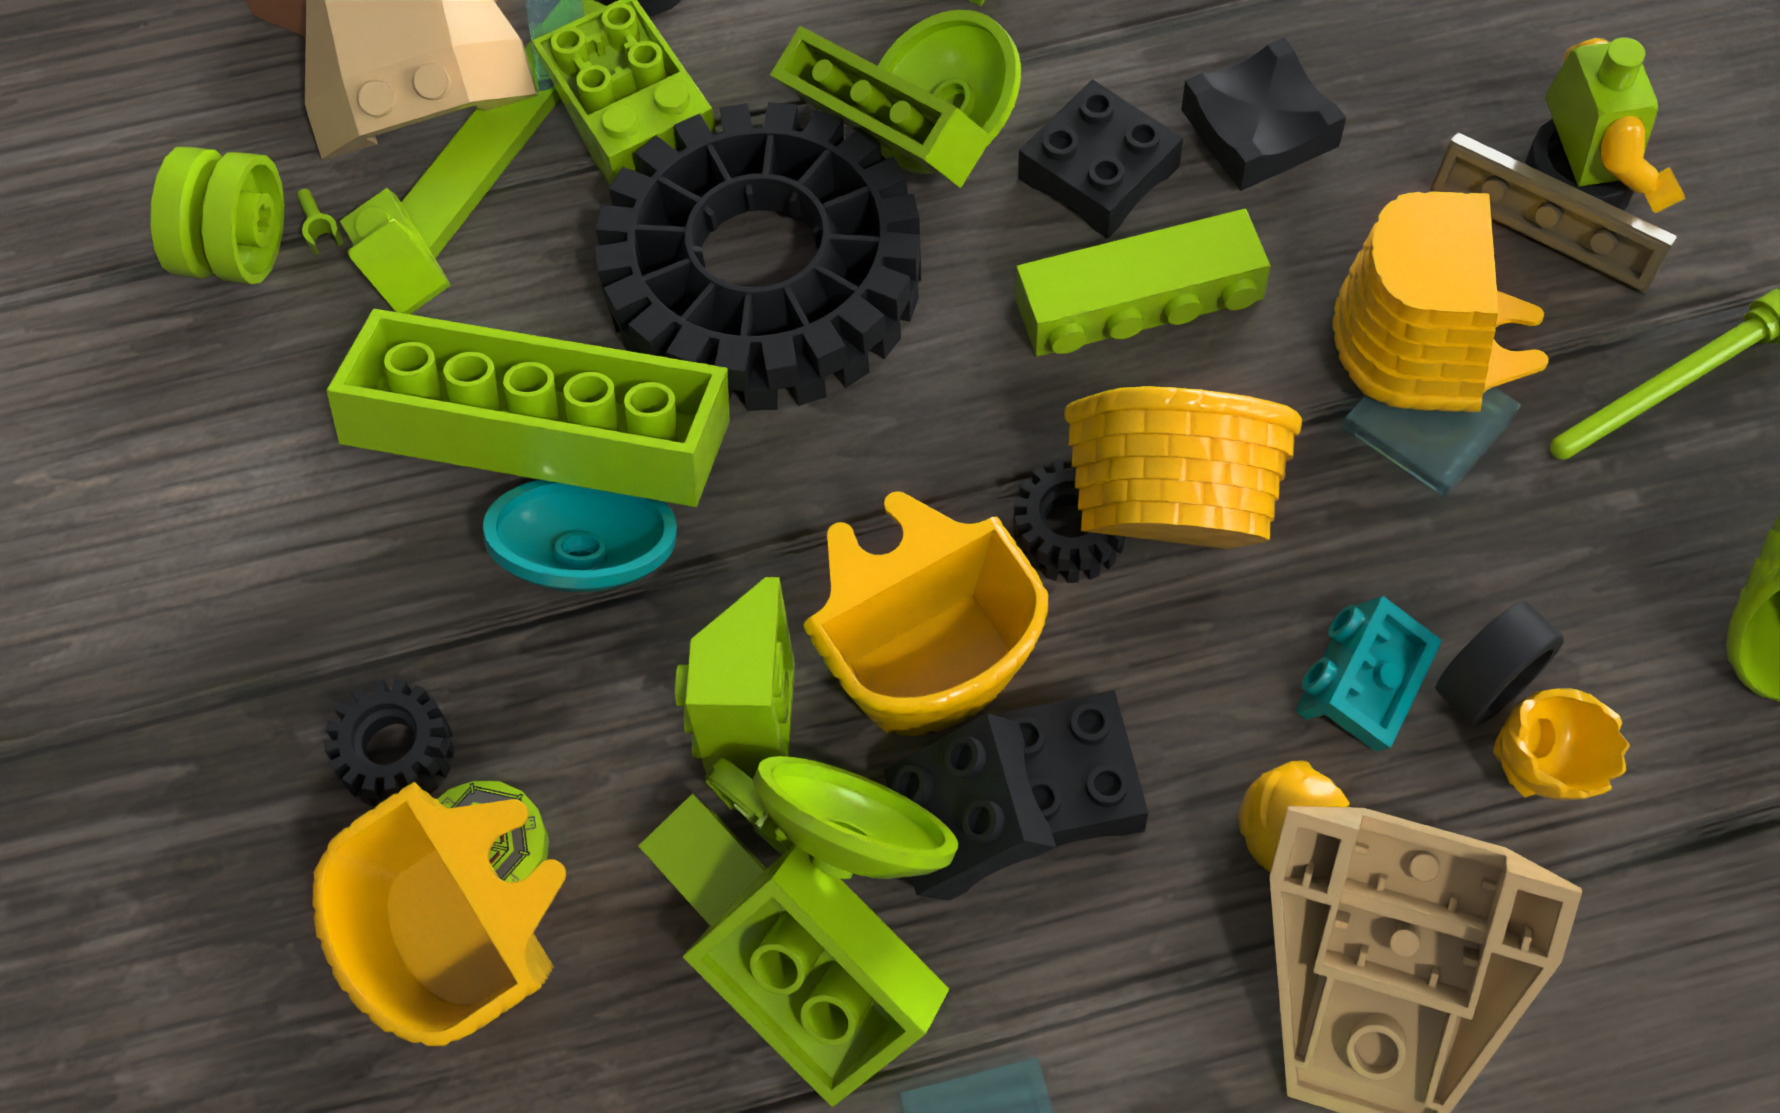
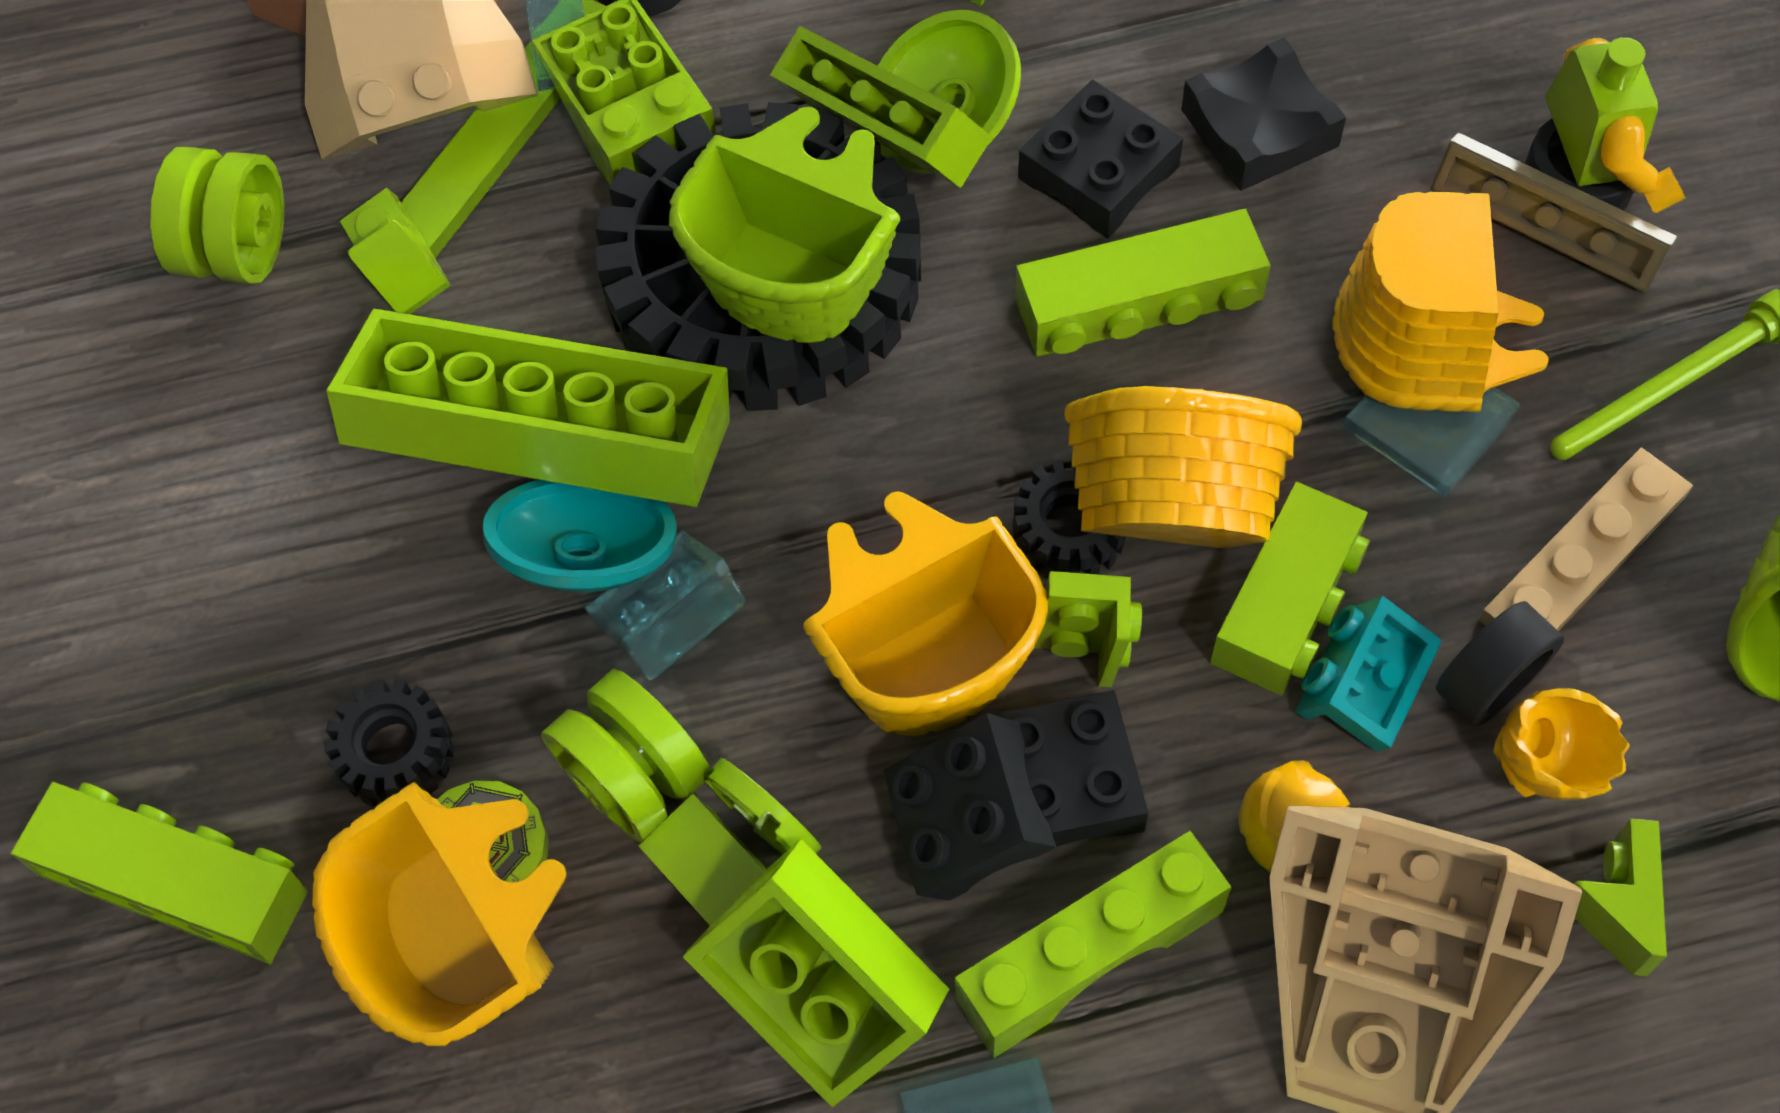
(162, 870): none -> lime brick
(316, 222): lime hand -> none
(626, 754): none -> lime wheel
(669, 607): none -> clear light blue bracket
(740, 682): lime slope -> none
(785, 234): none -> lime piece
(851, 821): lime dish -> none
(1052, 963): none -> lime arch
(1091, 616): none -> lime bracket
(1291, 590): none -> lime brick
(1595, 541): none -> tan plate
(1629, 908): none -> lime slope

